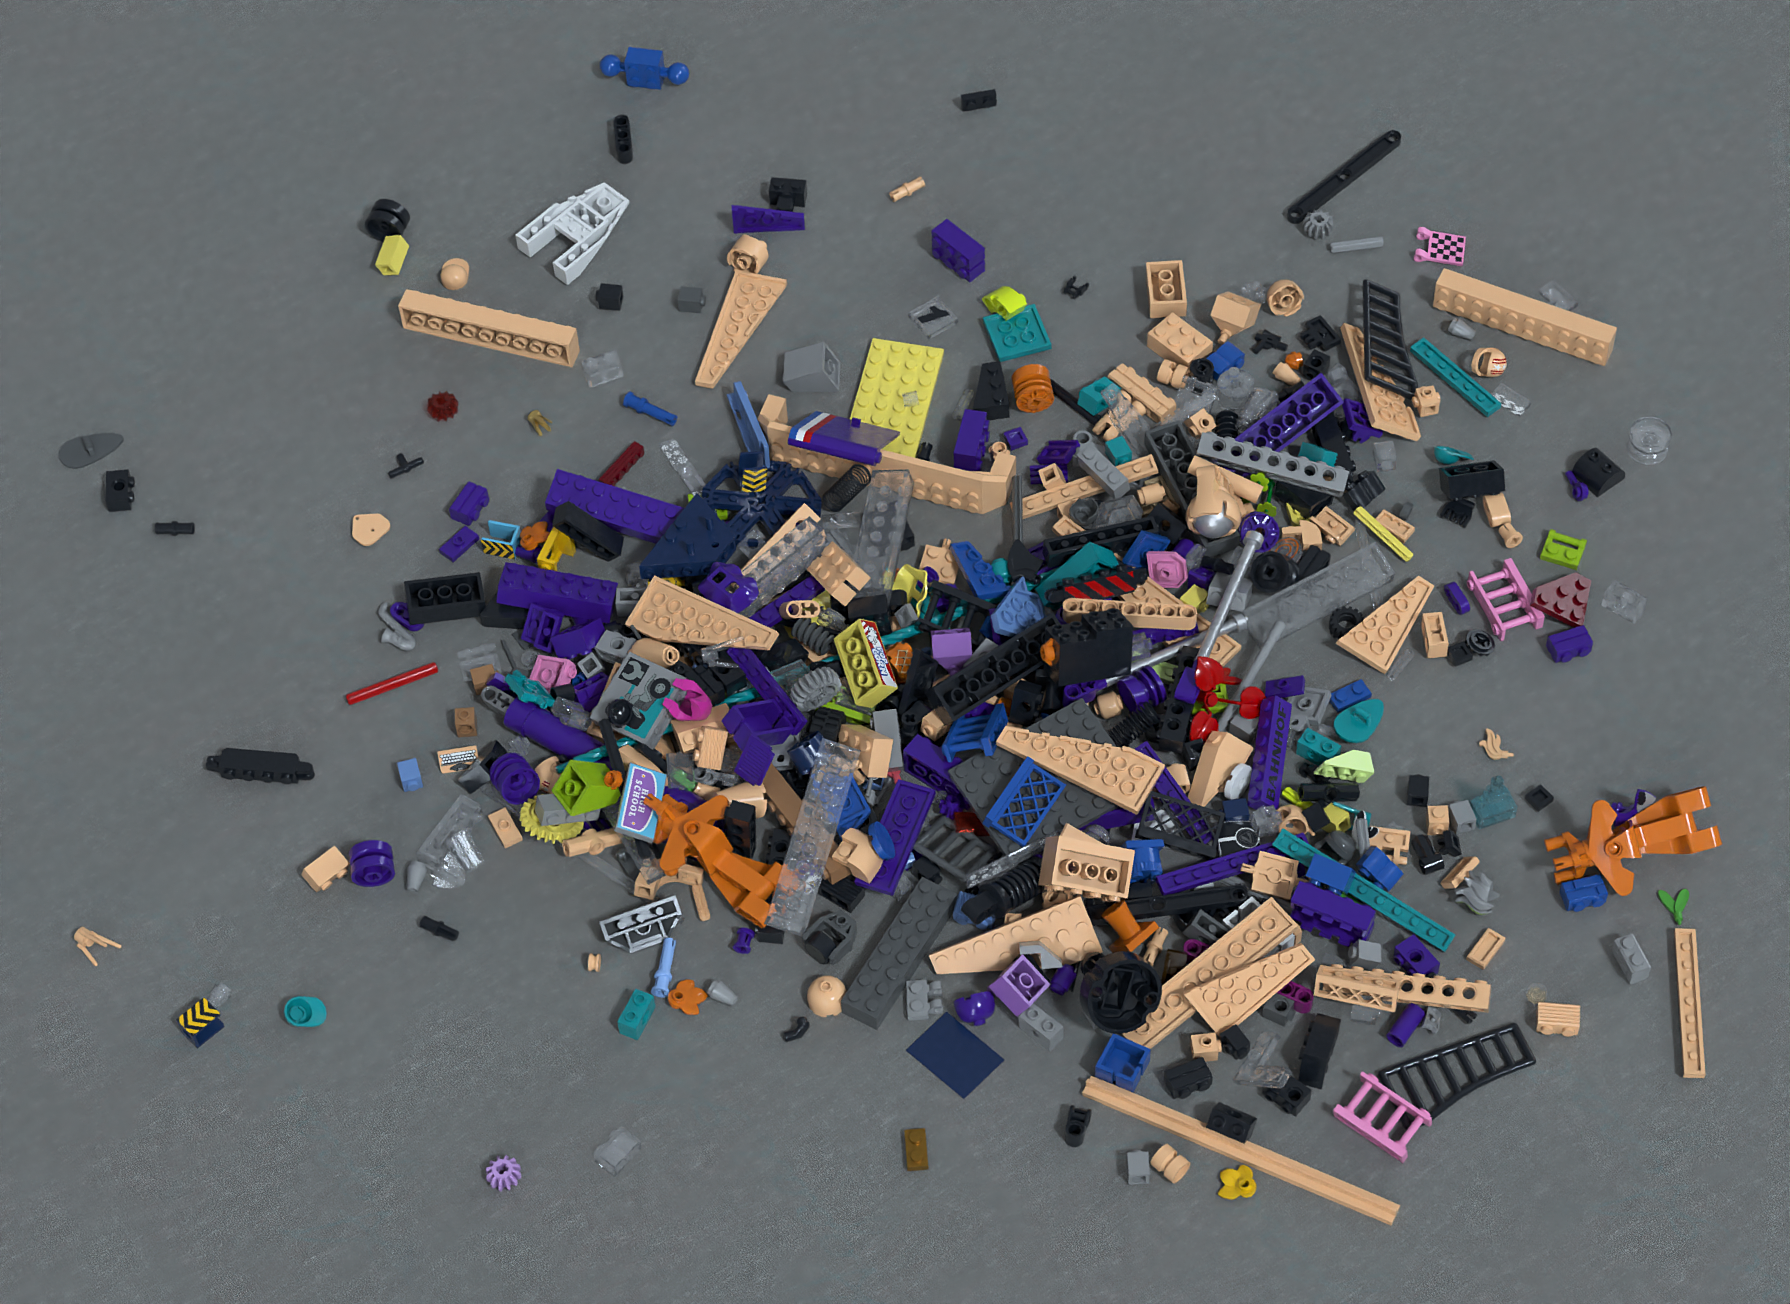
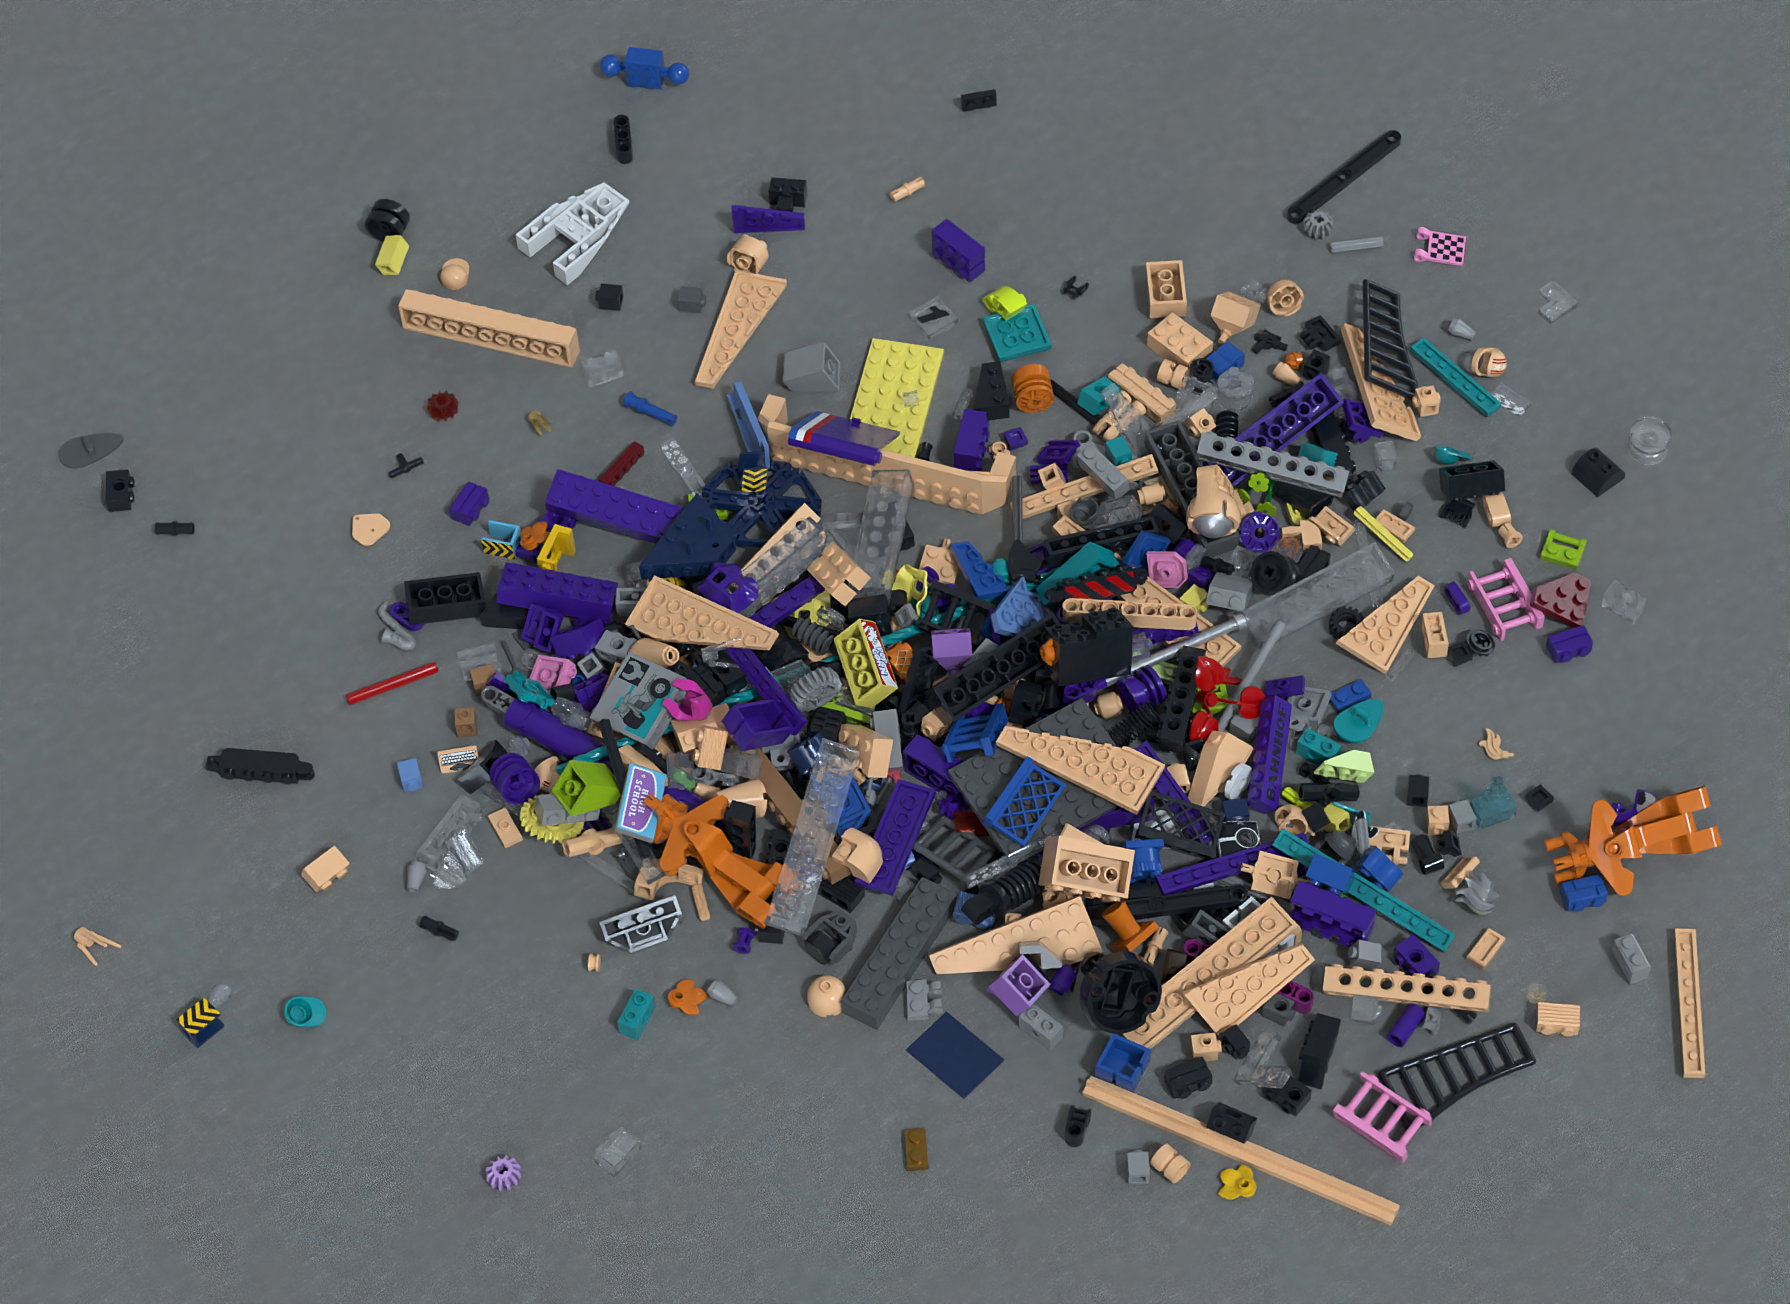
(371, 863): dark purple wheel -> none
(459, 544): dark purple plate -> none
(588, 531): black brick -> none
(613, 779): orange plate -> none
(621, 713): black piece -> none
(663, 975): light blue pin -> none
(750, 552): clear brick -> none
(754, 760): dark purple window -> none
(797, 609): light nougat beam -> none
(799, 1031): black arm -> none
(852, 480): black piece -> none
(882, 841): blue tile -> none
(975, 1008): dark purple cylinder -> none
(1186, 688): flat silver piece -> none
(1242, 487): light nougat brick -> none
(1256, 406): clear cone -> none
(1265, 821): clear brick -> none
(1359, 982): light nougat fence -> none
(1524, 317): light nougat brick -> none
(1579, 490): dark purple plate -> none
(1675, 907): bright green piece -> none

